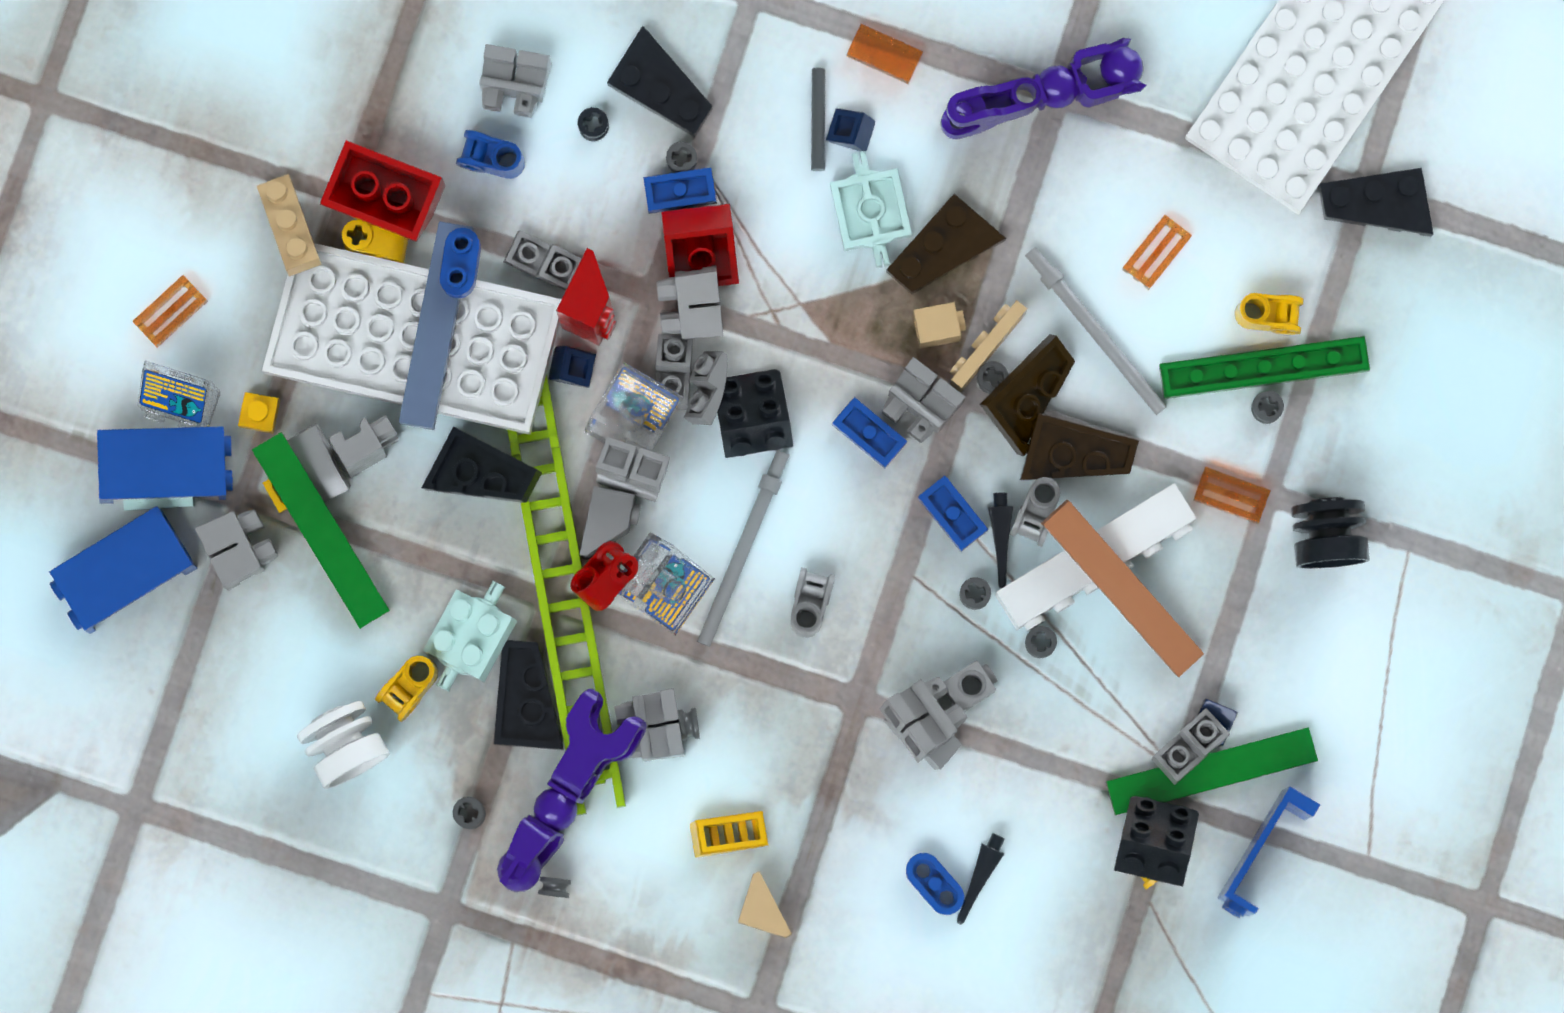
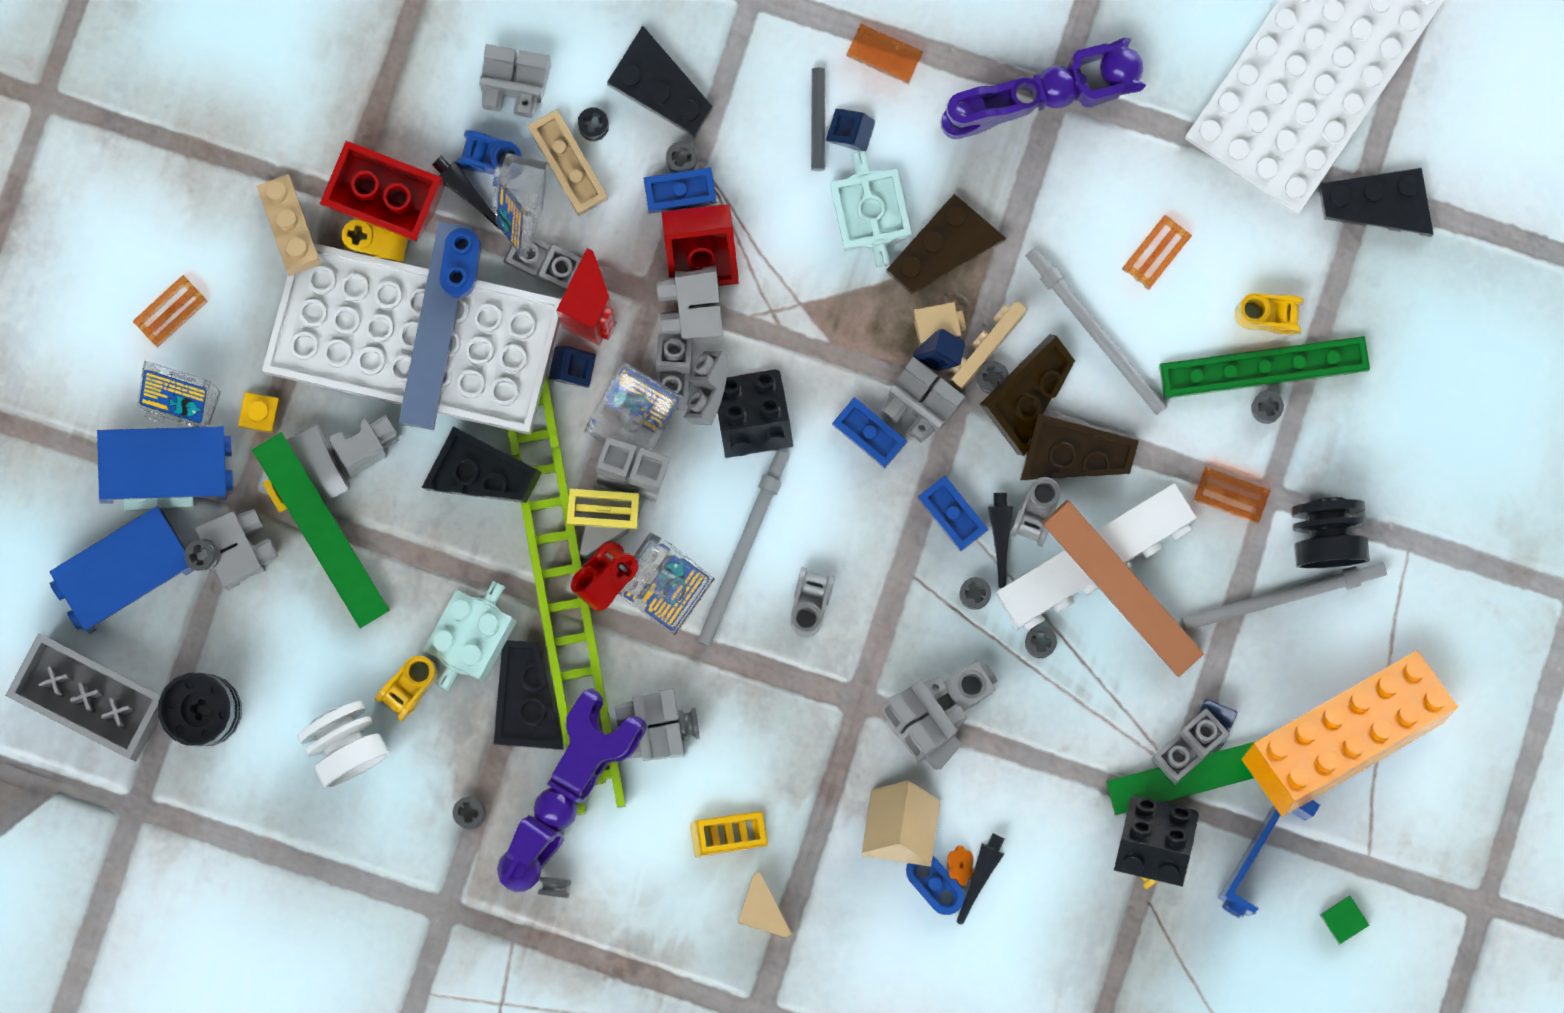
(86, 697): none -> light grey brick
(179, 709): none -> black wheel
(196, 547): none -> dark grey bush
(458, 182): none -> black piece
(519, 199): none -> clear slope
(567, 162): none -> tan plate
(603, 495): none -> light yellow tile
(901, 824): none -> tan slope
(940, 351): none -> dark blue slope
(960, 865): none -> orange plant
(1344, 920): none -> green tile
(1349, 578): none -> light grey bar
(1349, 733): none -> light orange brick

